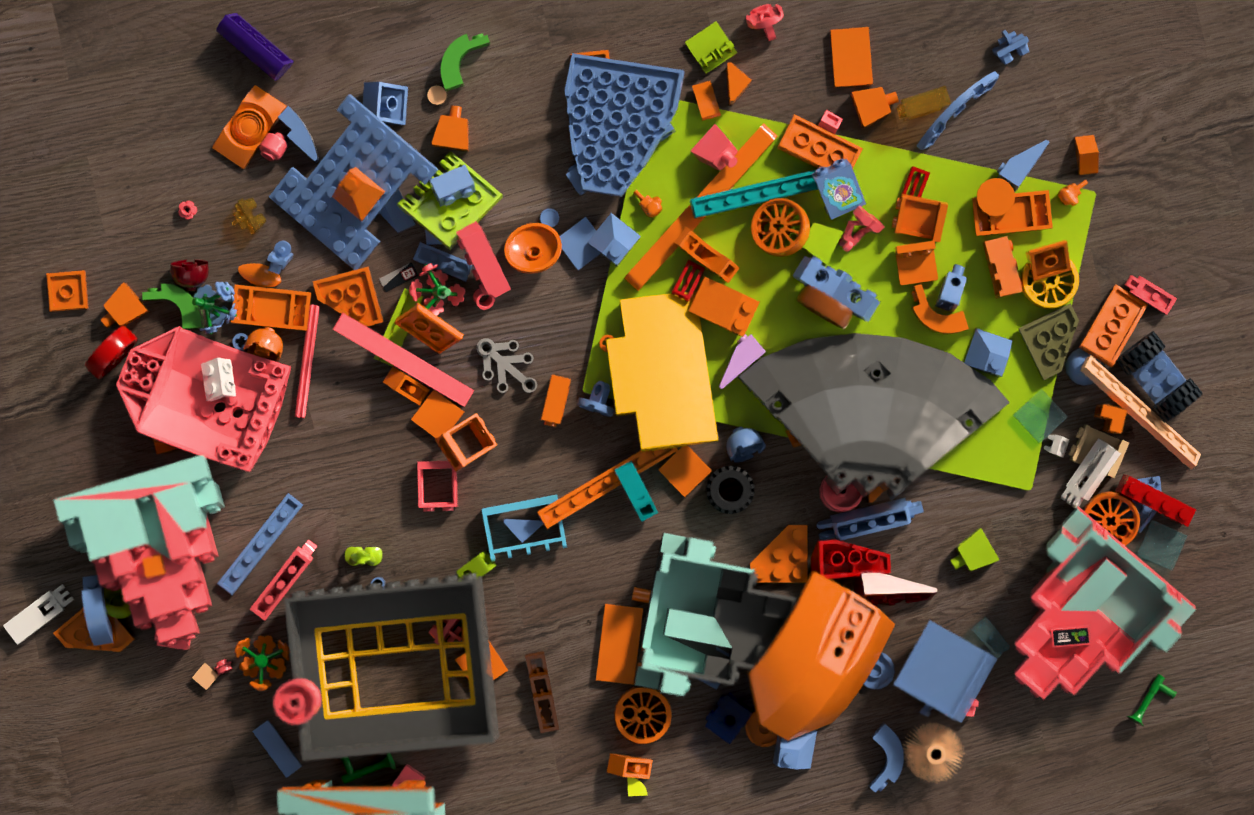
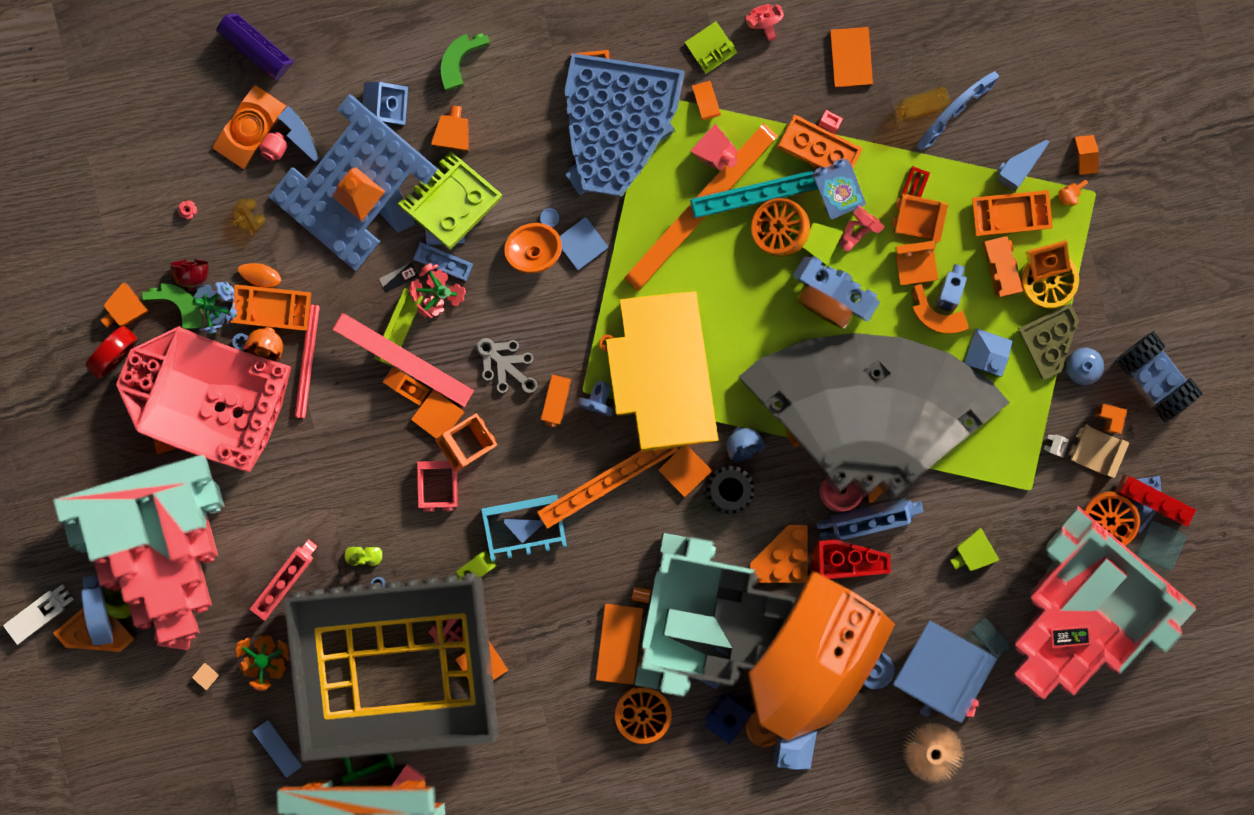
(67, 291): orange tile -> none
(154, 566): orange tile -> none
(218, 379): white bracket -> none
(223, 666): coral plate -> none
(260, 544): medium blue tile -> none
(280, 256): medium blue hips -> none
(289, 709): coral wheel -> none
(352, 295): orange plate -> none
(429, 328): orange tile -> none
(437, 95): light nougat tile -> none
(452, 186): medium blue brick -> none
(484, 263): coral hinge -> none
(542, 692): reddish brown slope -> none
(614, 239): medium blue slope -> none
(629, 766): orange slope -> none
(636, 491): teal slope -> none
(636, 787): neon yellow tile -> none
(649, 205): orange piece -> none
(681, 294): red tile -> none
(706, 255): orange arch -> none
(723, 306): orange slope -> none
(736, 82): orange slope -> none
(743, 356): lavender slope -> none
(872, 104): orange torso -> none
(883, 588): wedge -> none
(894, 757): medium blue arch -> none
(995, 197): orange tile -> none
(1009, 43): medium blue hips -> none
(1040, 416): clear light blue tile -> none
(1095, 467): white hinge -> none
(1113, 325): orange tile -> none
(1140, 412): light nougat plate -> none
(1150, 294): coral hinge -> none
(1156, 685): green piece -> none

